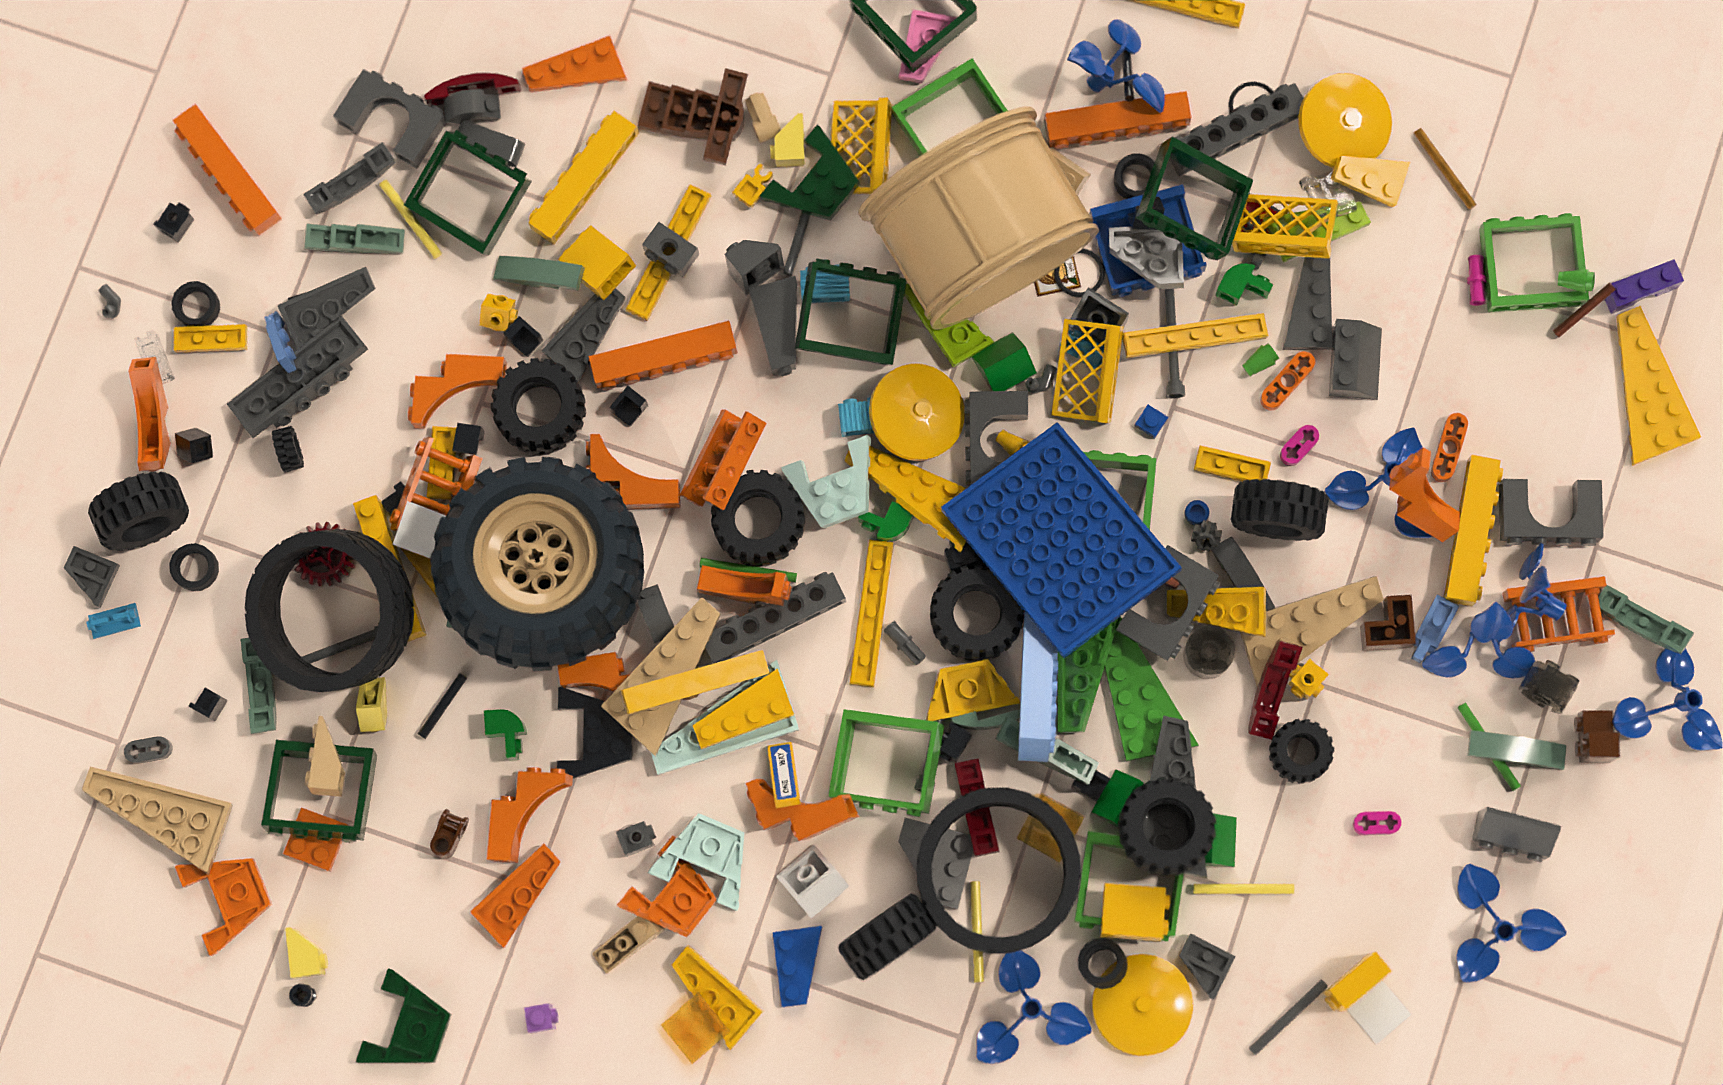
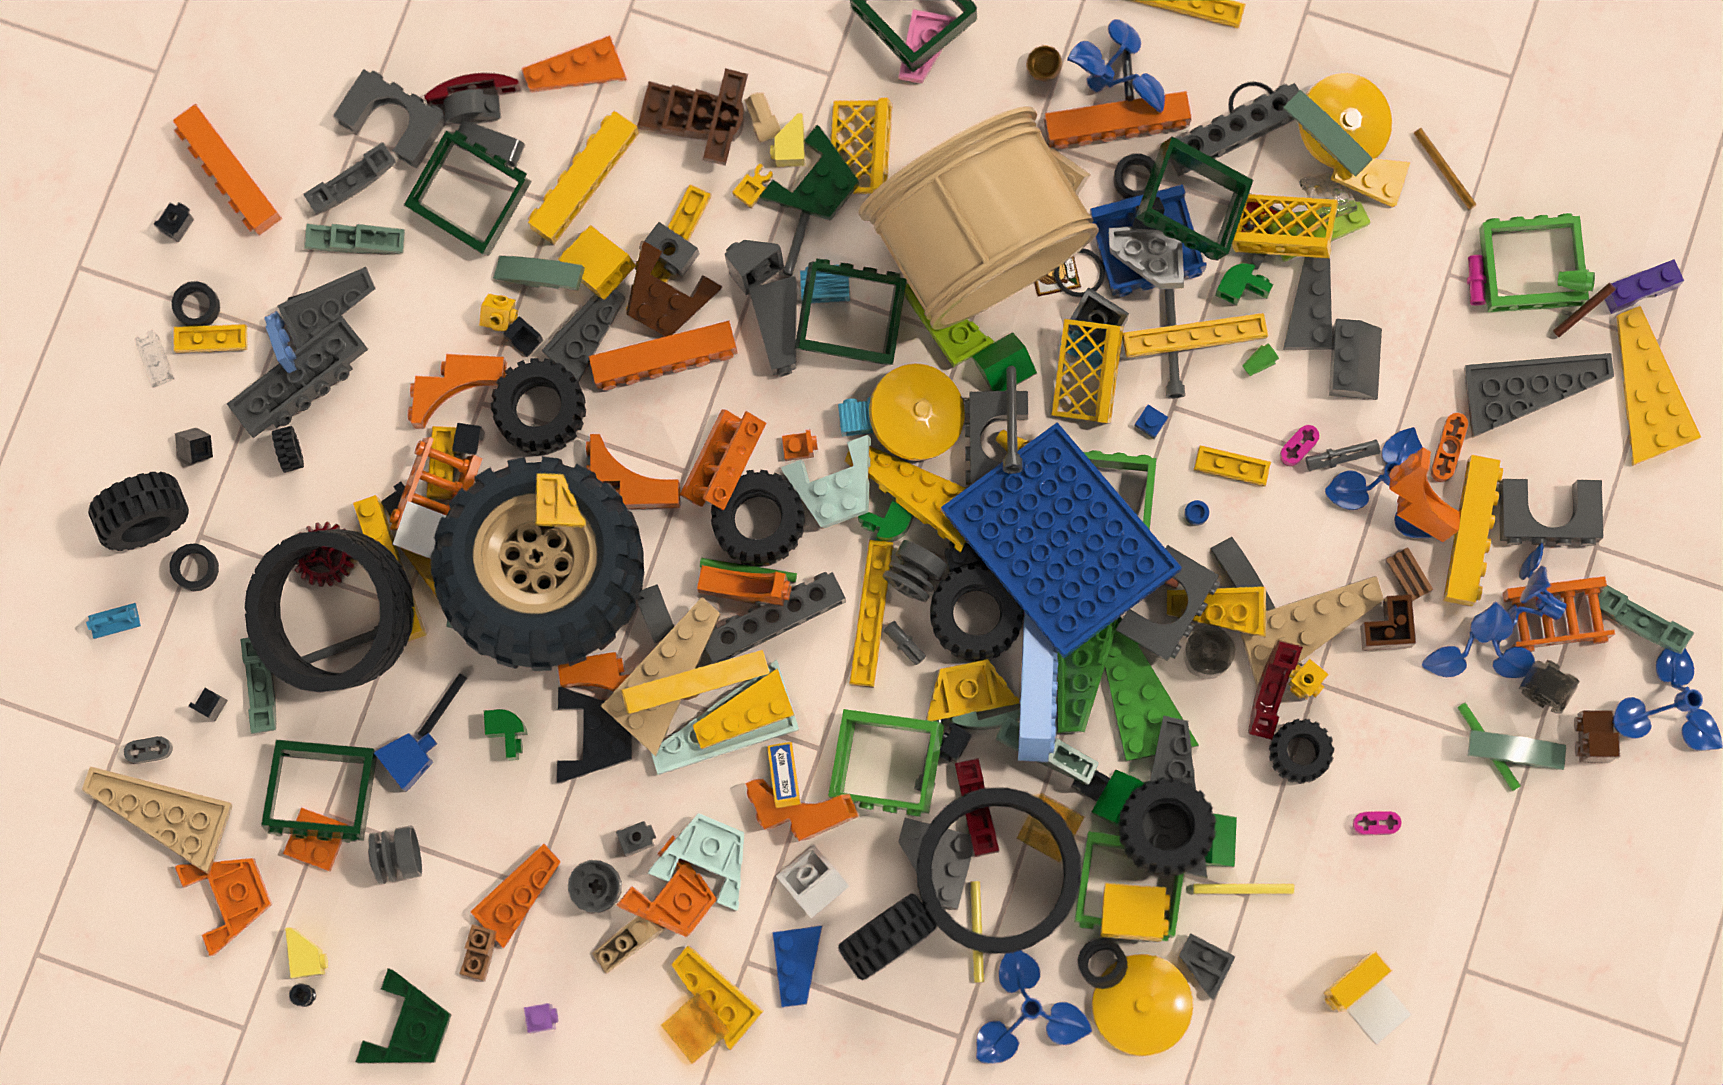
(91, 573): dark grey wing -> none
(113, 302): dark grey arm -> none
(151, 413): orange arch -> none
(326, 768): tan slope -> none
(372, 706): light yellow slope -> none
(390, 855): none -> dark grey wheel
(407, 758): none -> blue torso
(410, 218): light yellow bar -> none
(448, 832): reddish brown piece -> none
(479, 952): none -> medium nougat slope
(510, 816): orange arch -> none
(555, 503): none -> yellow wing
(587, 873): none -> dark grey wheel
(628, 406): black panel -> none
(659, 303): none -> reddish brown wing
(799, 446): none -> orange bracket
(915, 570): none -> dark grey wheel
(936, 89): bright green window -> none
(1012, 462): none -> dark grey piece
(1041, 383): dark grey arm -> none
(1044, 63): none -> pearl gold hair
(1206, 535): dark grey gear -> none
(1270, 389): orange beam -> none
(1279, 509): black tyre -> none
(1288, 1017): dark grey bar -> none
(1314, 462): none -> dark grey pin
(1328, 133): none -> sand green slope
(1399, 556): none -> medium nougat tile
(1434, 627): medium blue hinge -> none
(1477, 959): blue plant -> none
(1515, 833): dark grey slope -> none
(1516, 388): none -> dark grey wing

